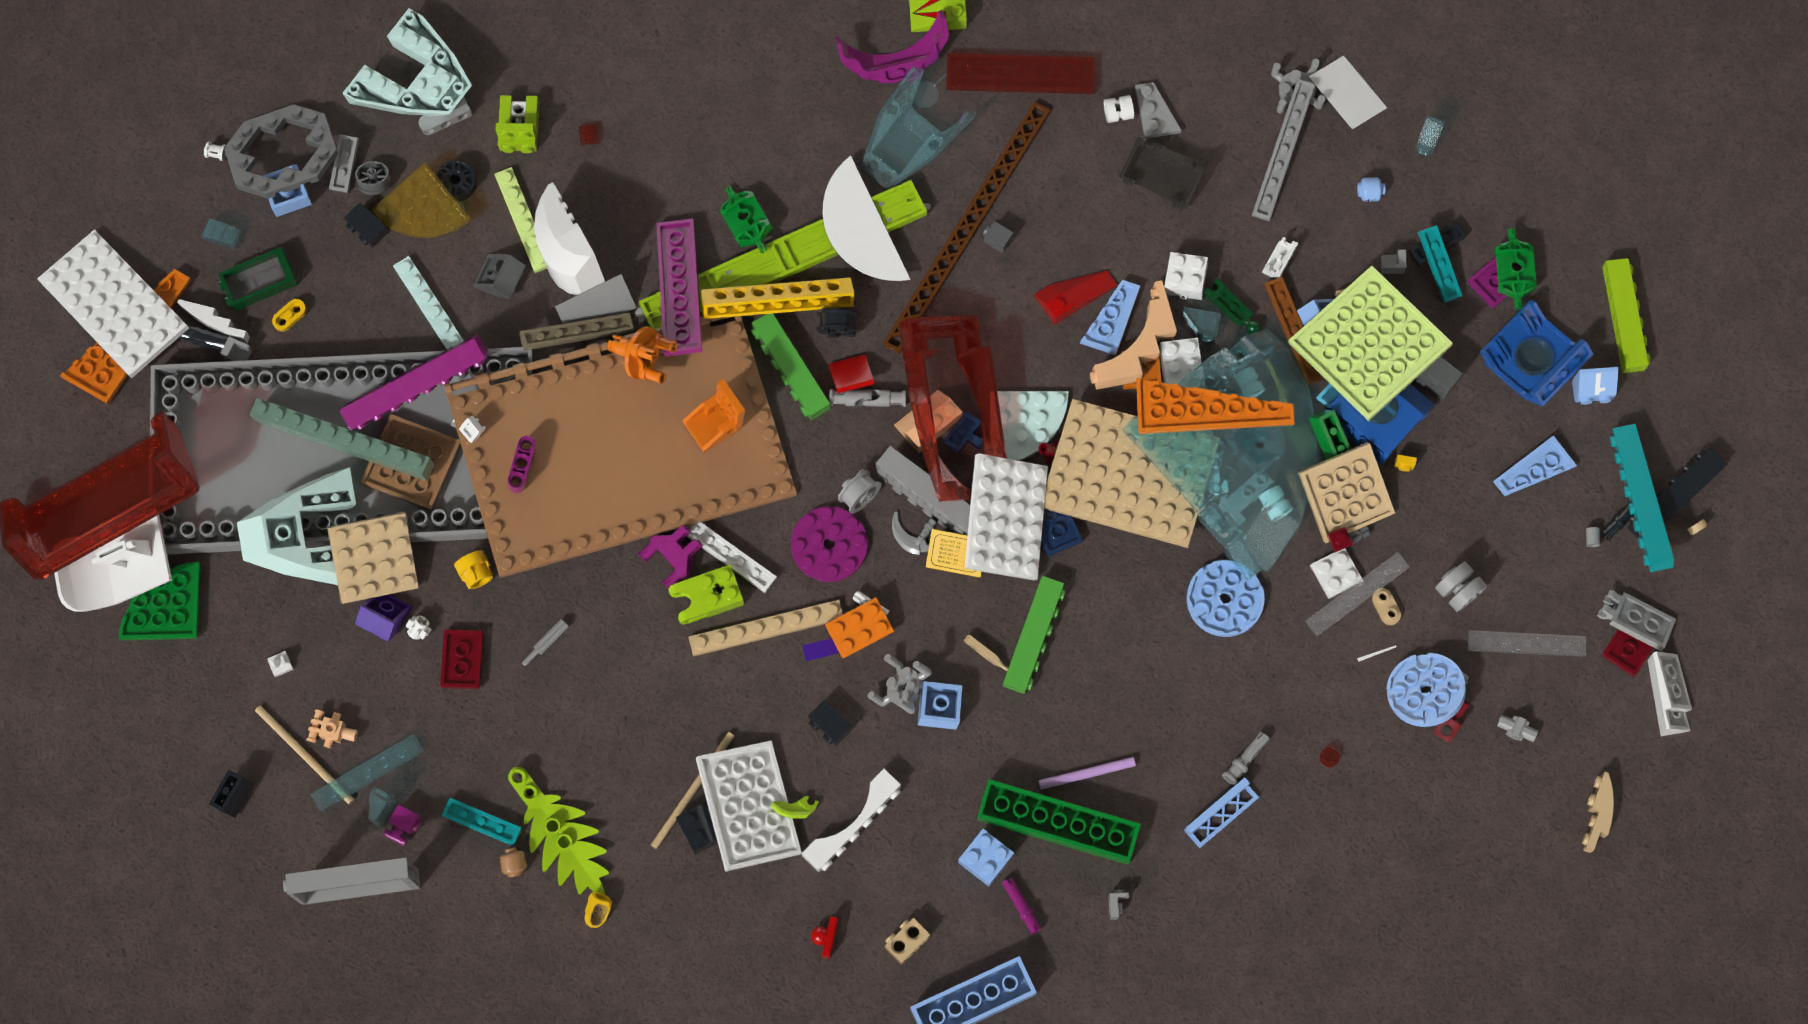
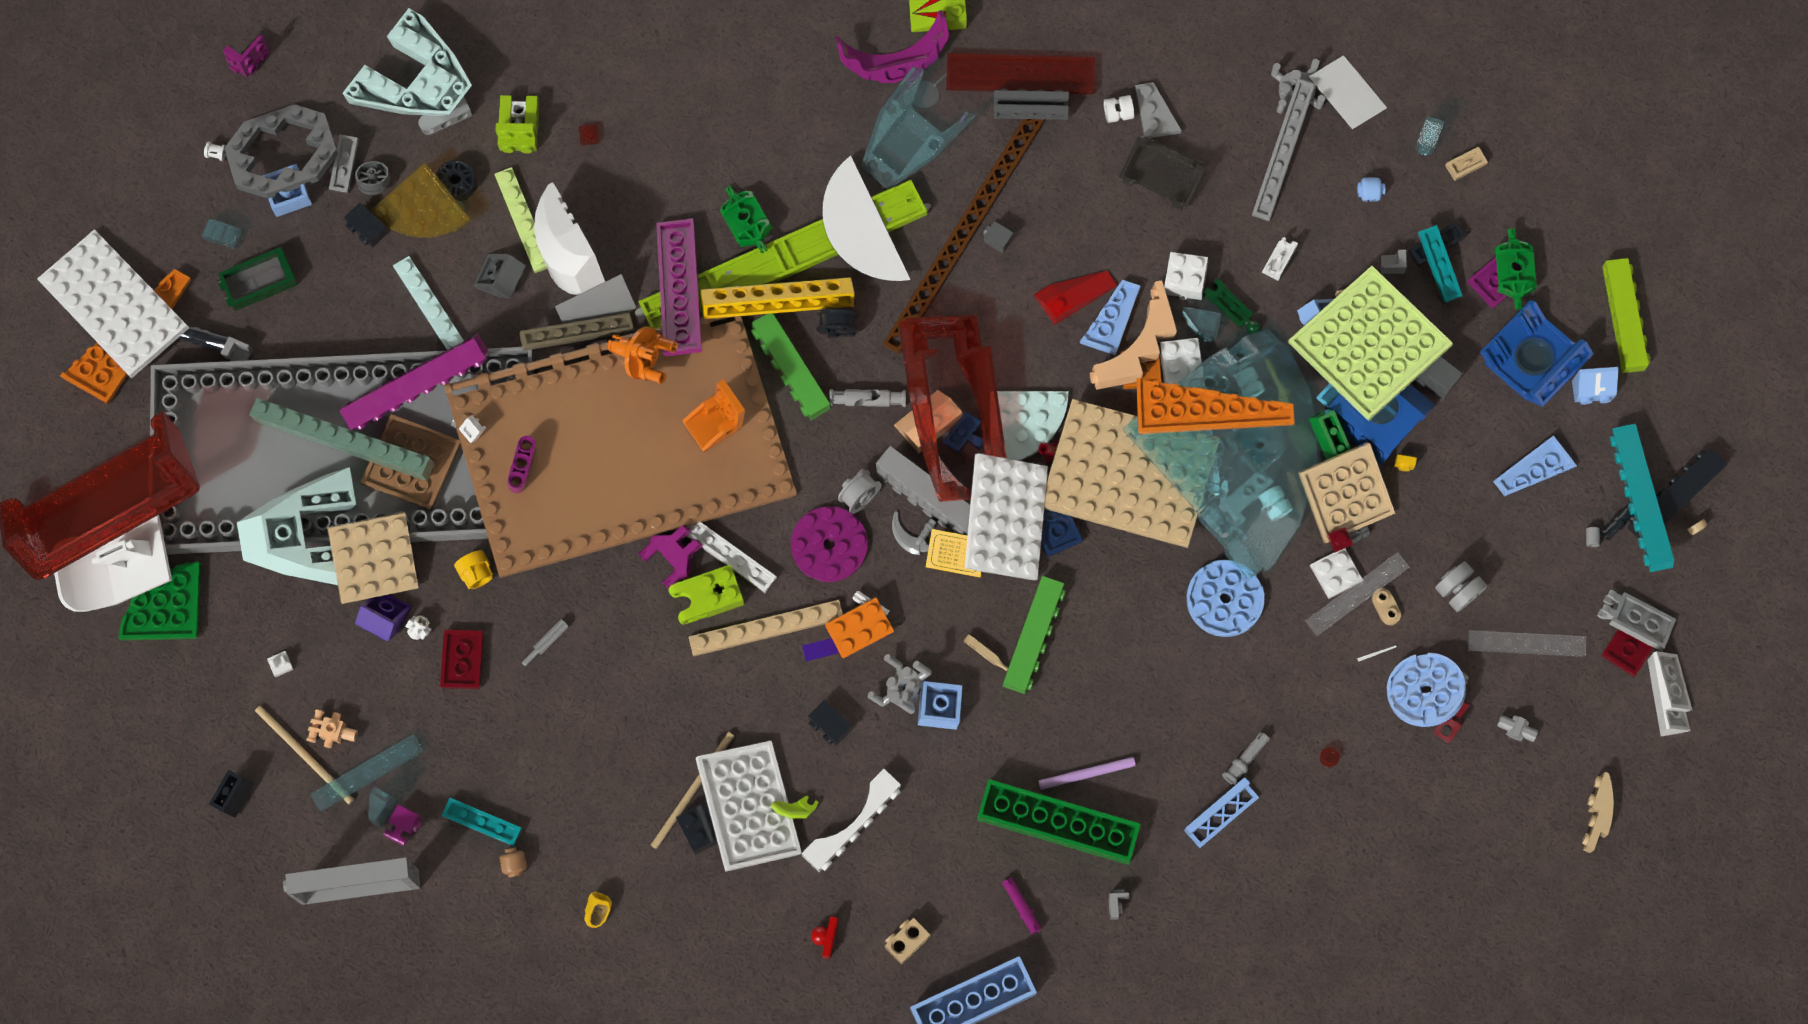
(209, 317): white slope -> none
(248, 62): none -> magenta bracket
(287, 313): yellow plate -> none
(561, 835): lime plant -> none
(851, 373): red tile -> none
(986, 857): light blue brick -> none
(1031, 104): none -> dark grey brick
(1290, 324): dark orange plate -> none
(1466, 163): none -> tan plate

